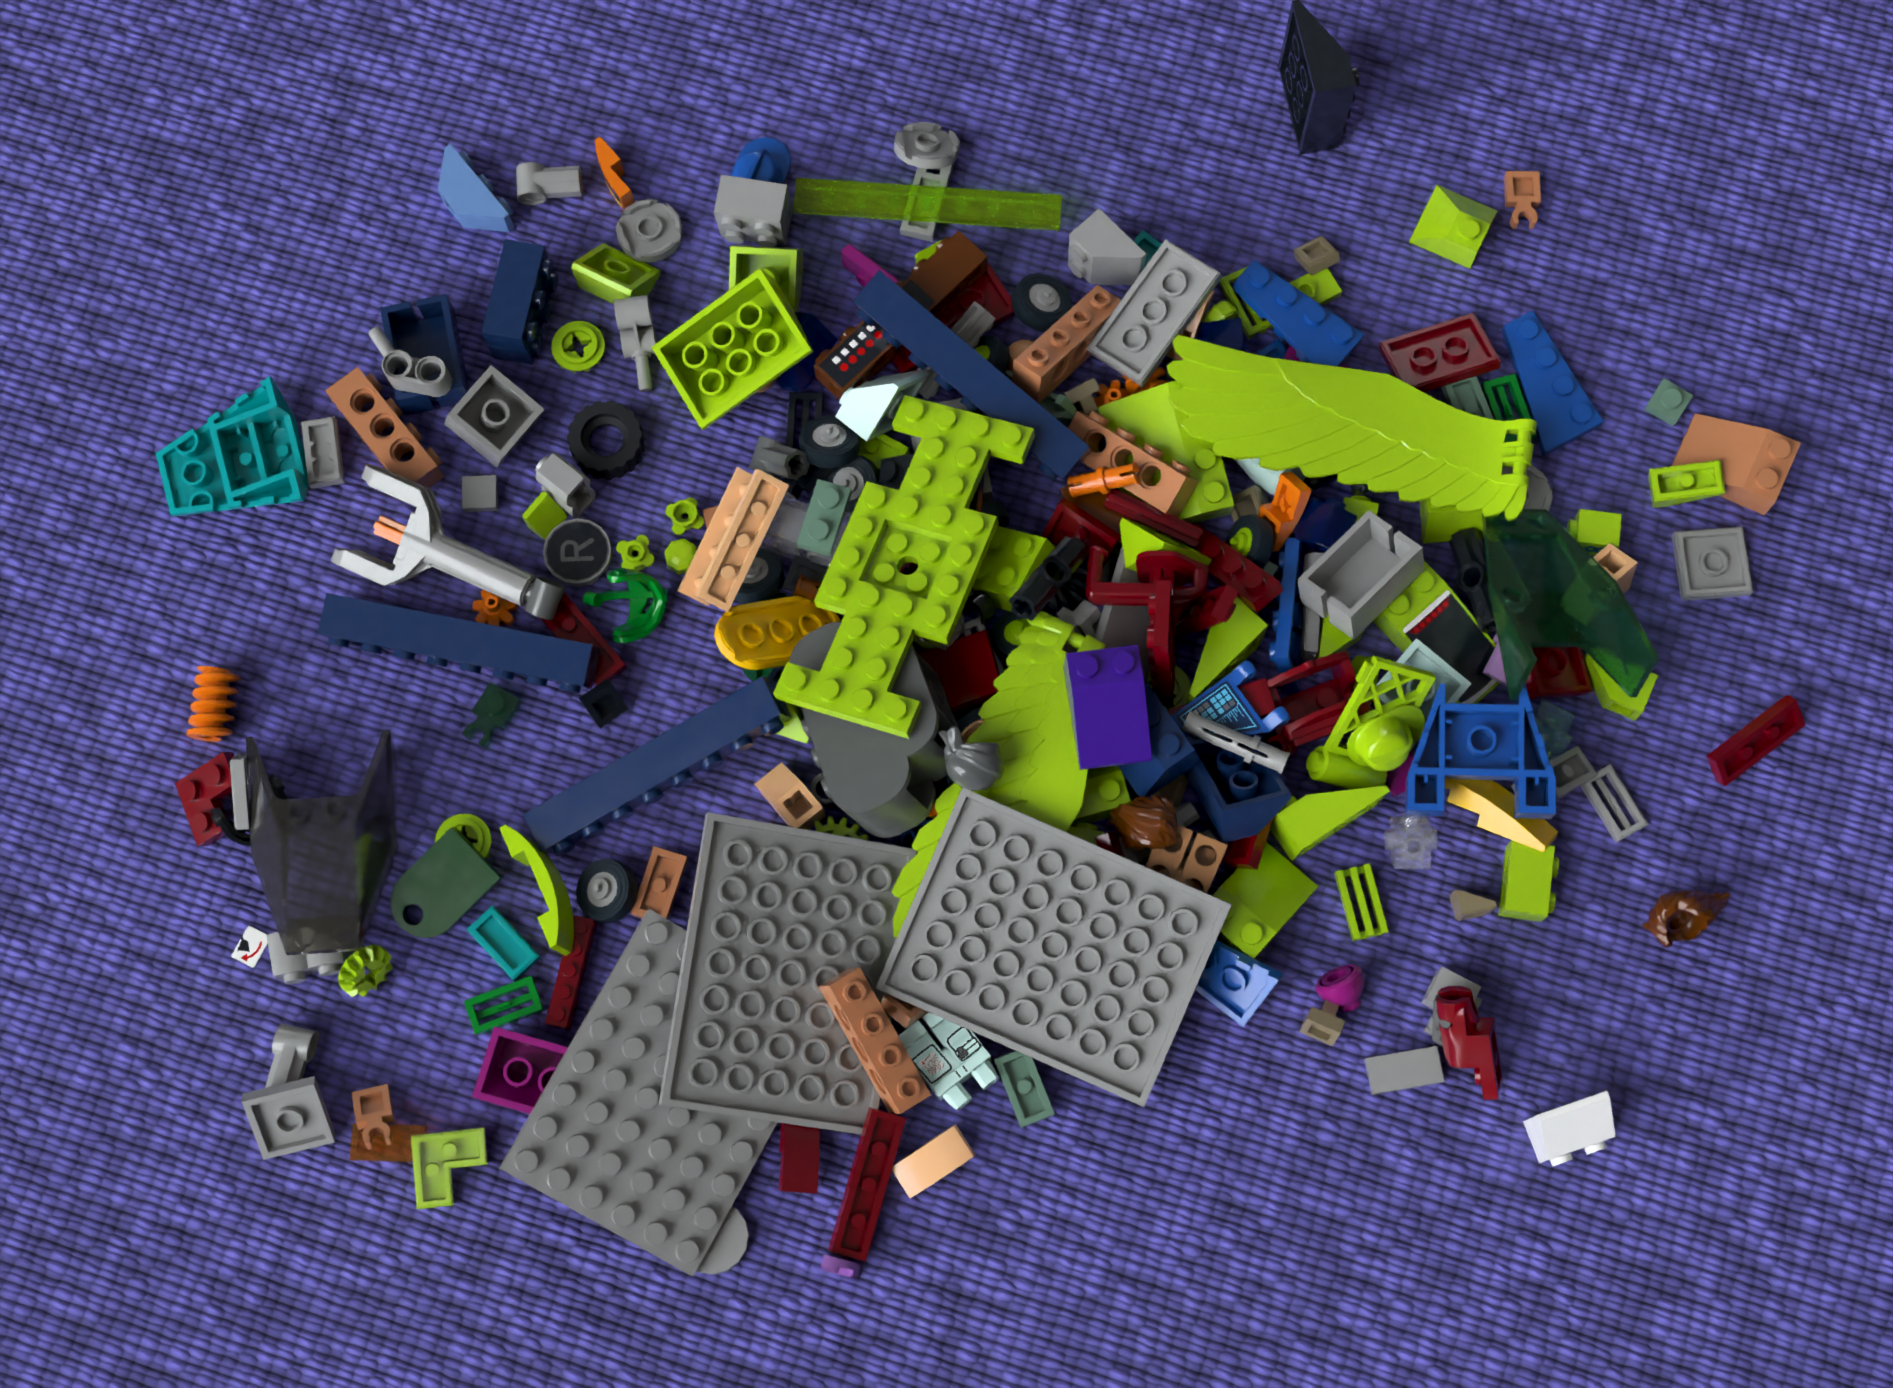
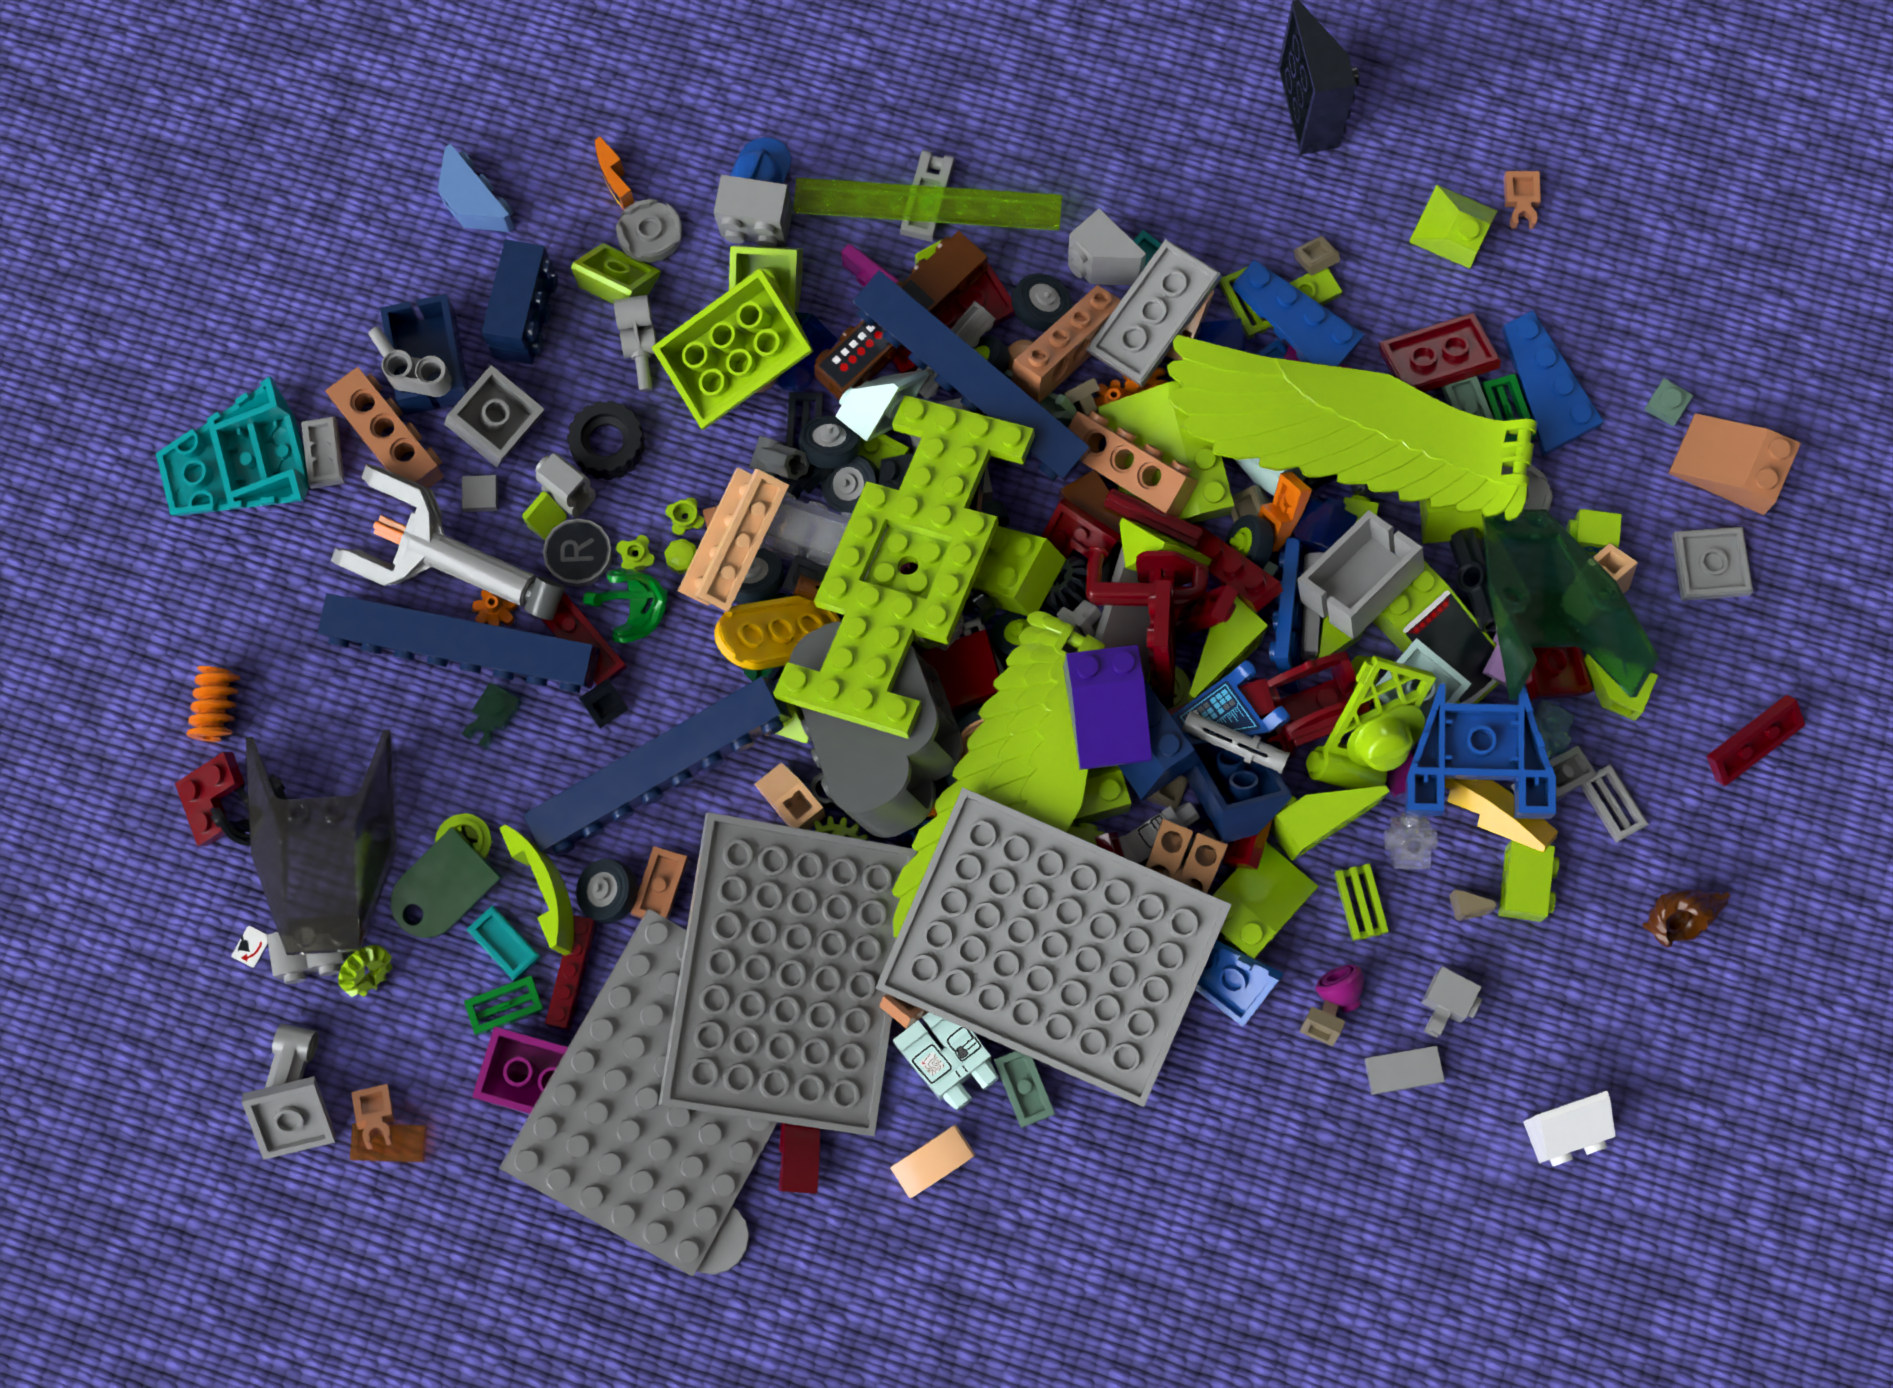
(239, 786): light grey tile -> none
(436, 1155): lime tile -> none
(537, 183): light grey piece -> none
(564, 342): lime gear -> none
(824, 517): sand green plate -> none
(840, 1266): medium lavender tile -> none
(867, 1184): dark red plate -> none
(874, 1040): nougat brick -> none
(926, 145): light grey tile -> none
(971, 764): dark grey hat -> none
(1048, 578): black piece -> none
(1104, 480): orange pin -> none
(1146, 822): reddish brown hair -> none
(1221, 311): lime tile -> none
(1467, 1038): dark red plate -> none
(1685, 483): lime slope -> none

